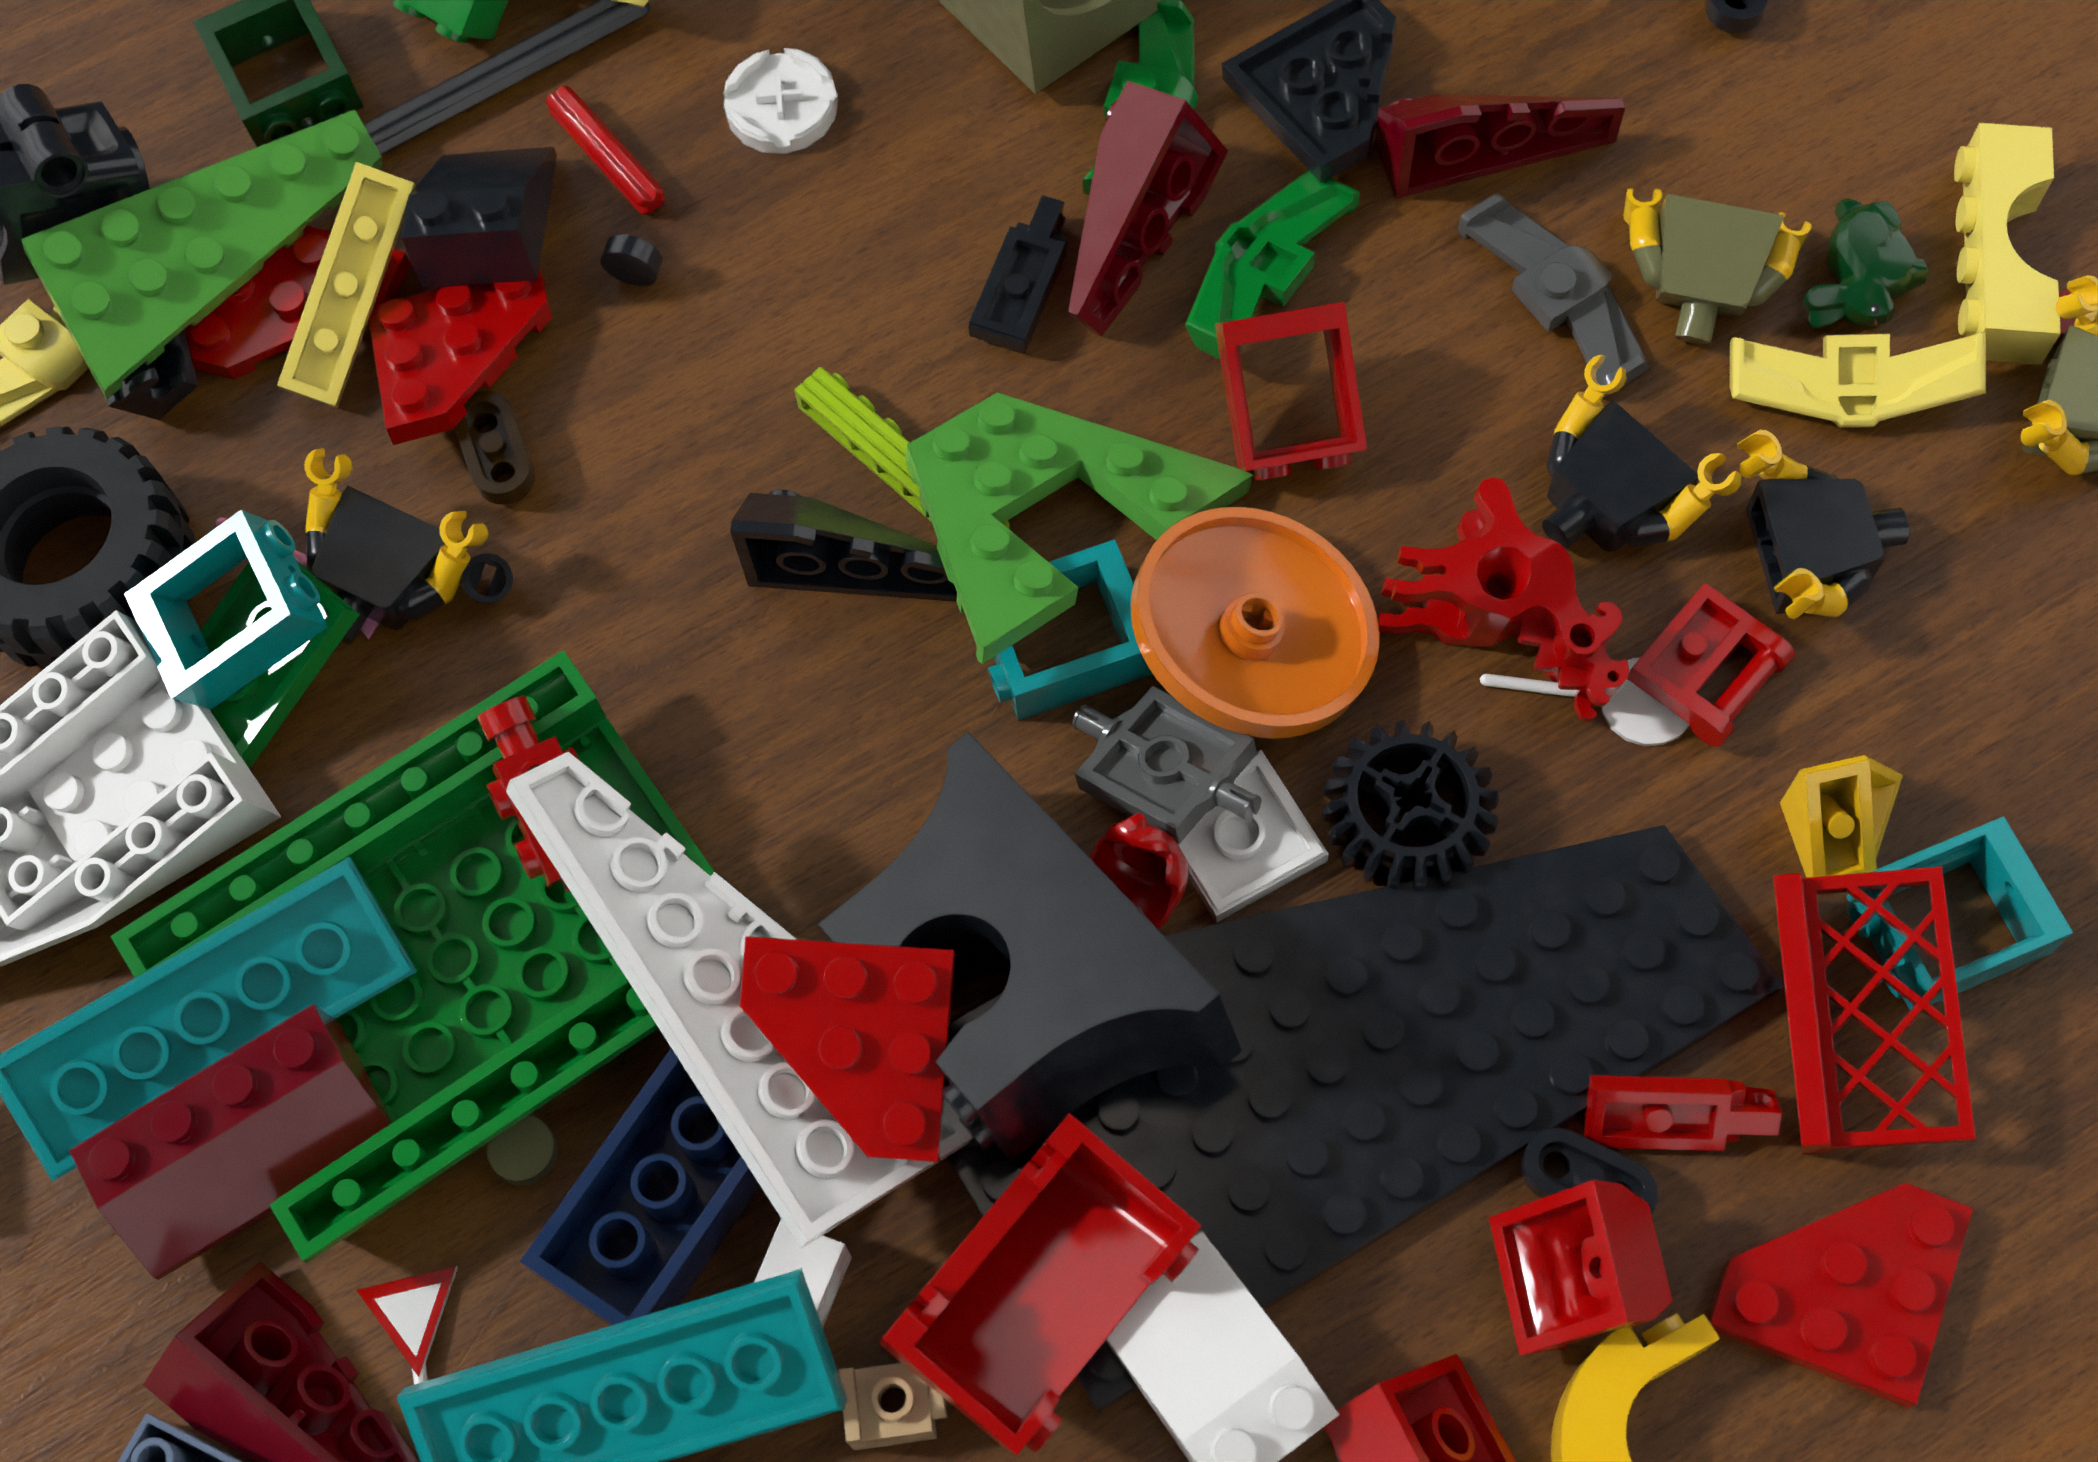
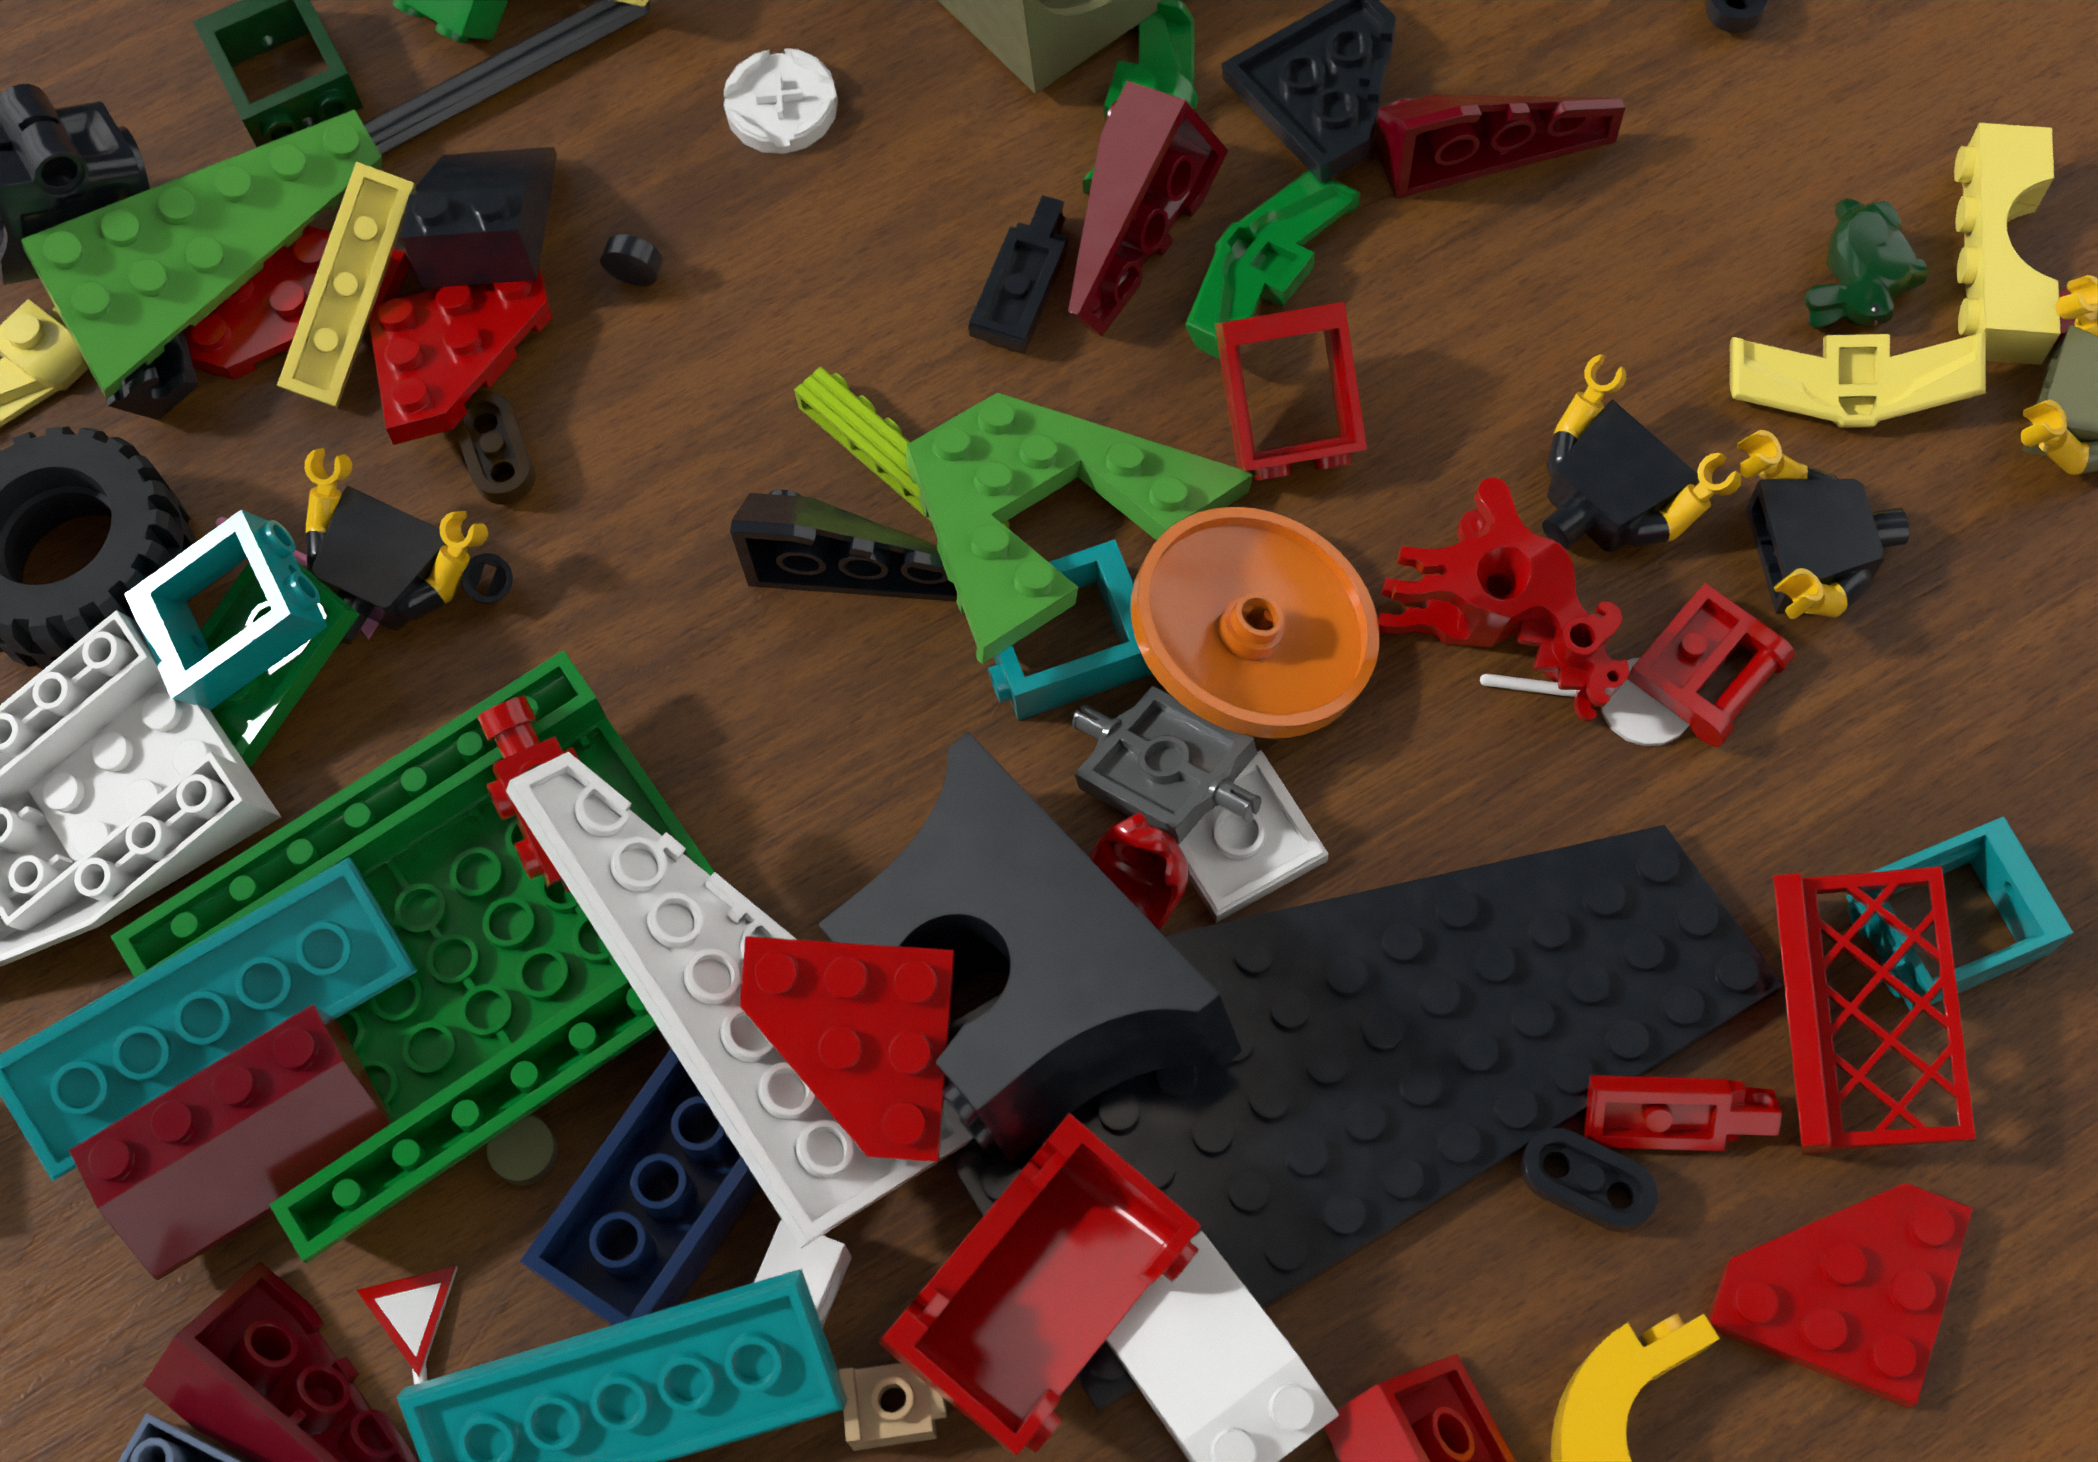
(605, 150): red axle -> none
(1369, 776): black gear -> none
(1559, 285): dark grey plate -> none
(1579, 1265): red brick -> none
(1709, 257): olive torso -> none
(1840, 814): yellow slope -> none

